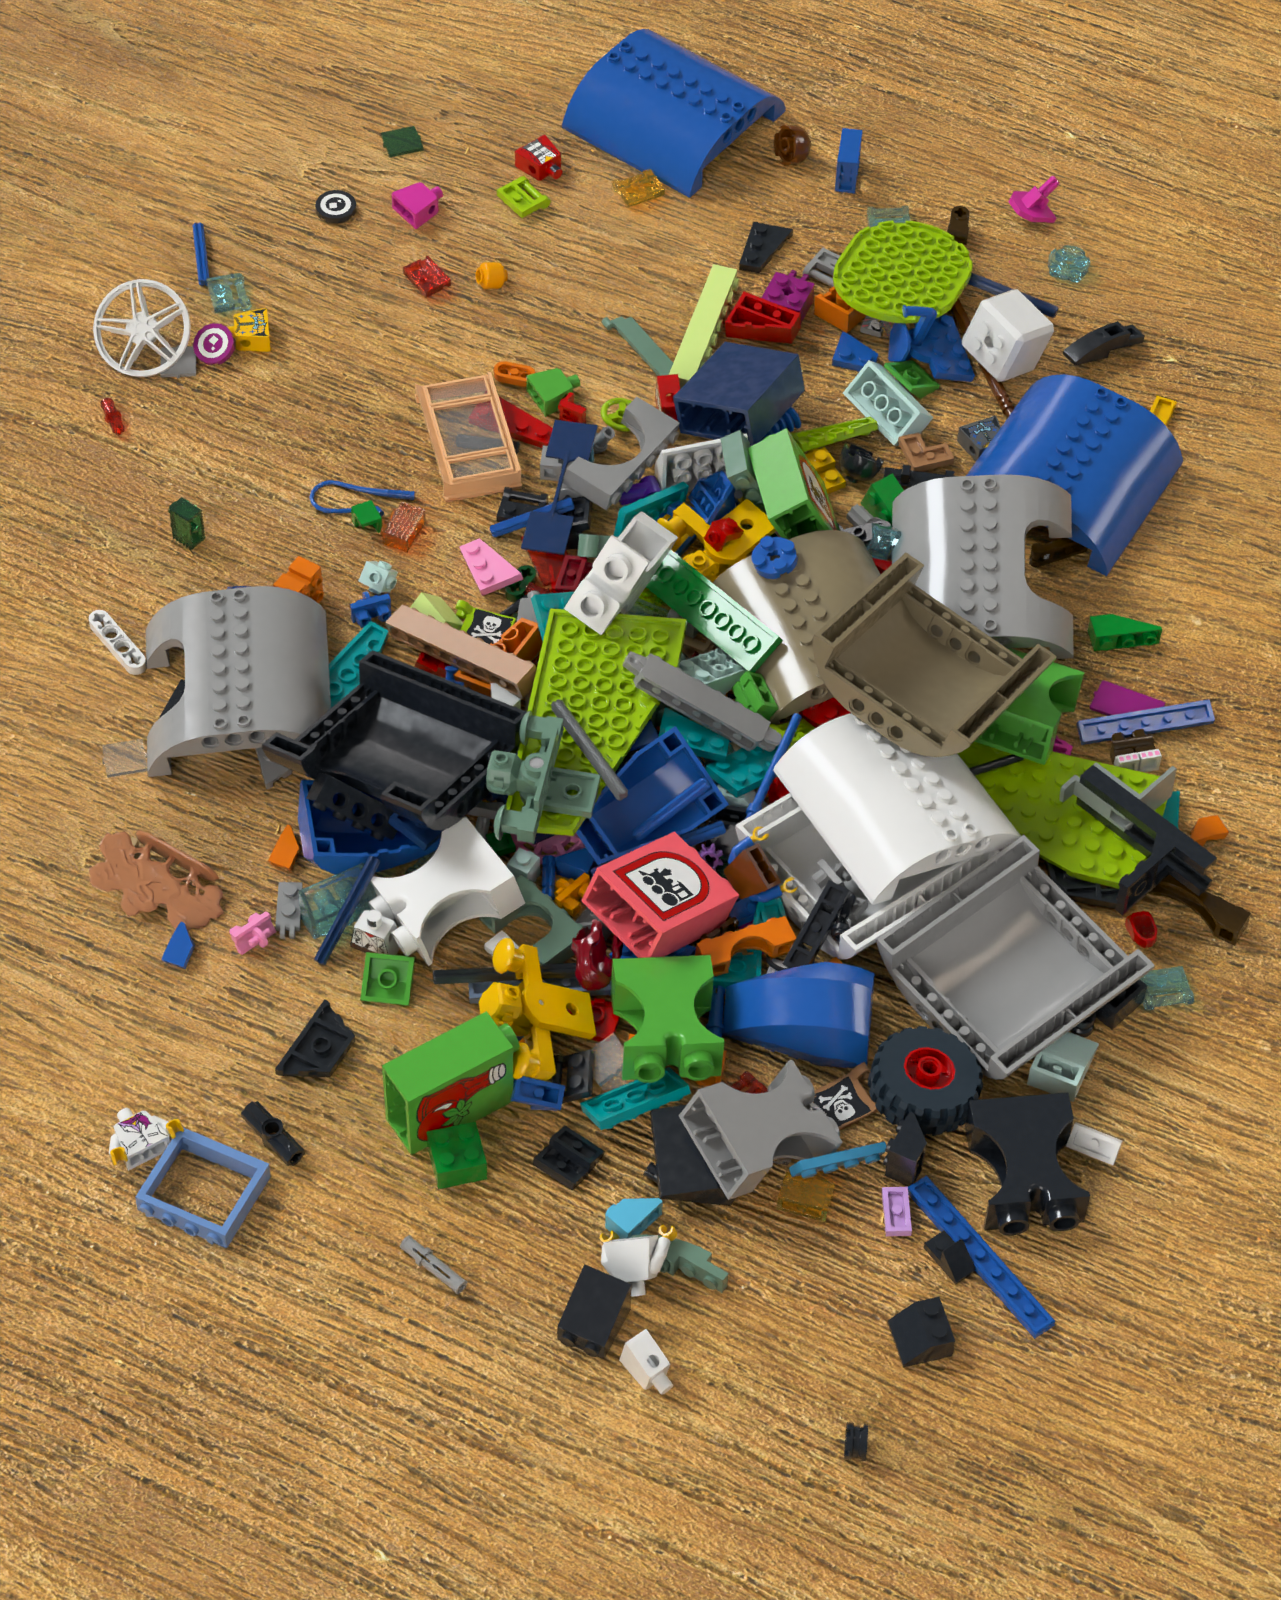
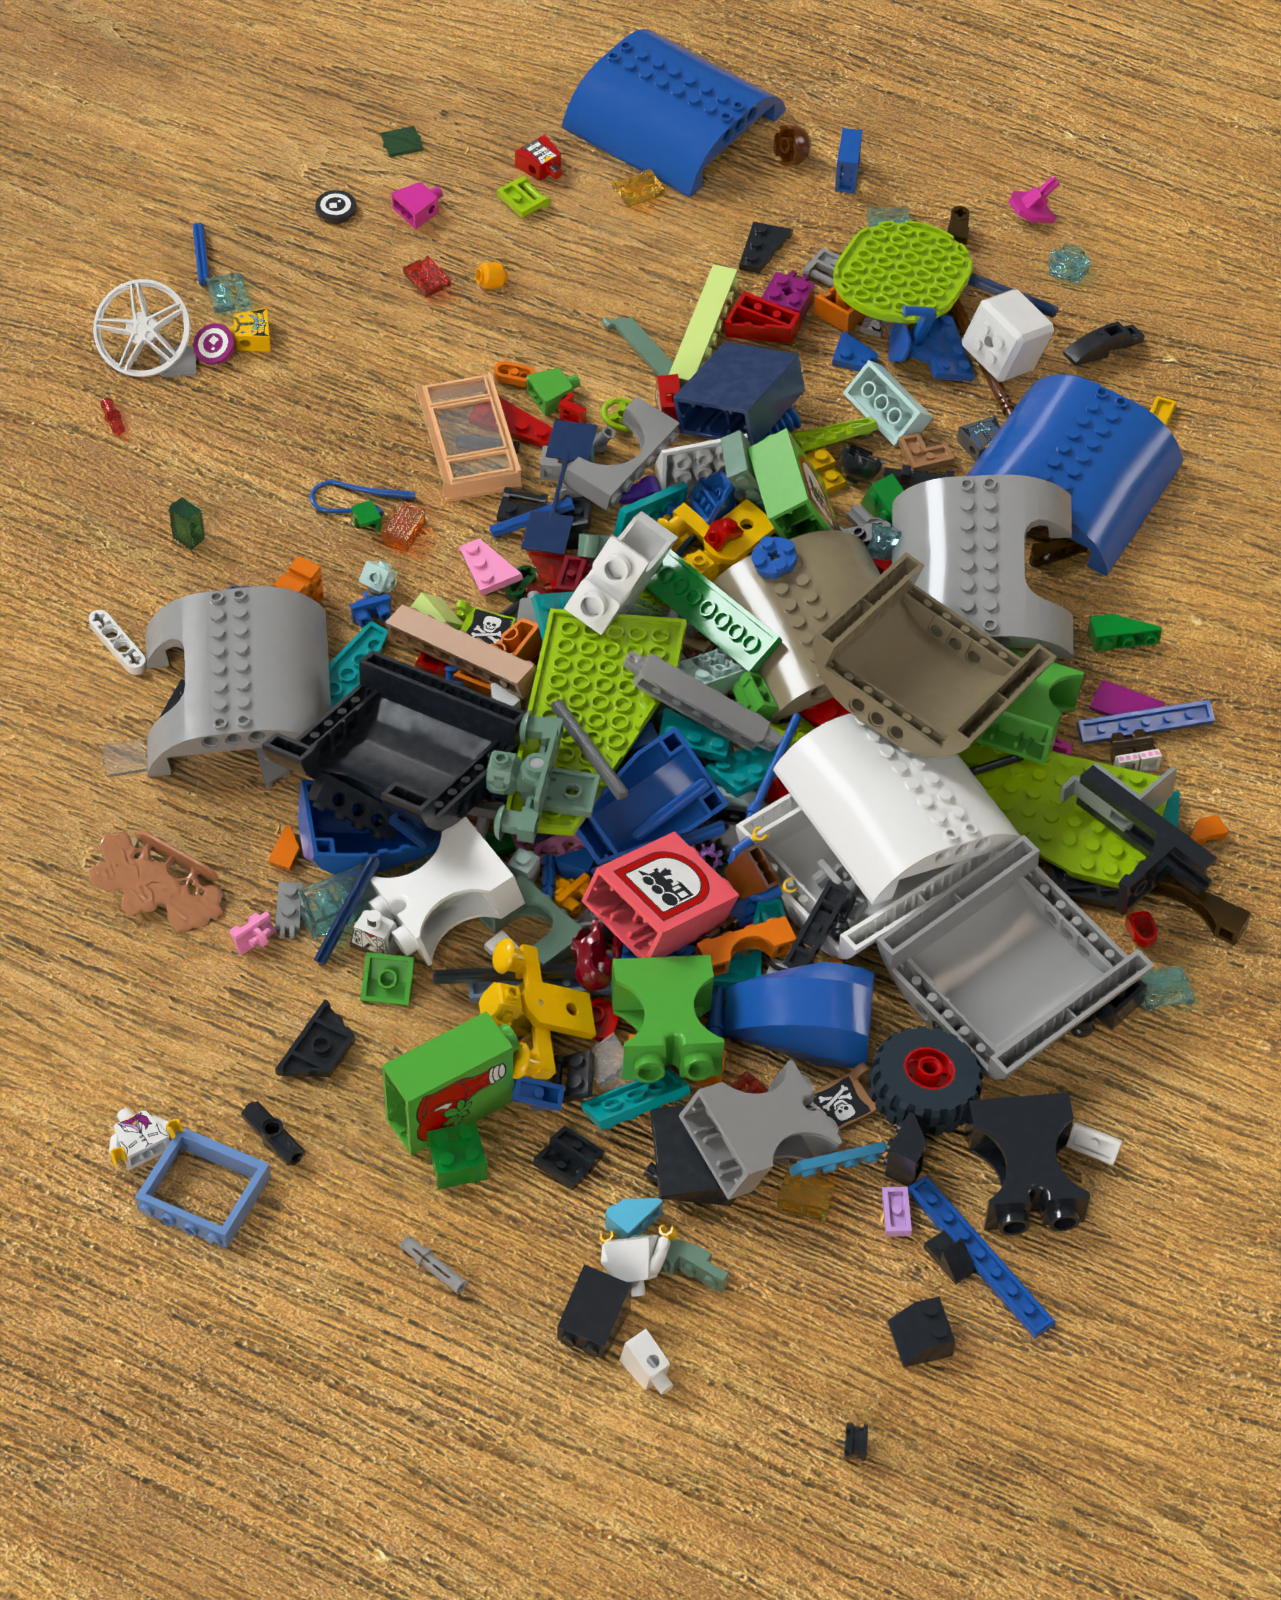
(179, 947): blue slope -> none
(913, 377): bright green slope -> none
(1063, 1065): light aqua slope -> none

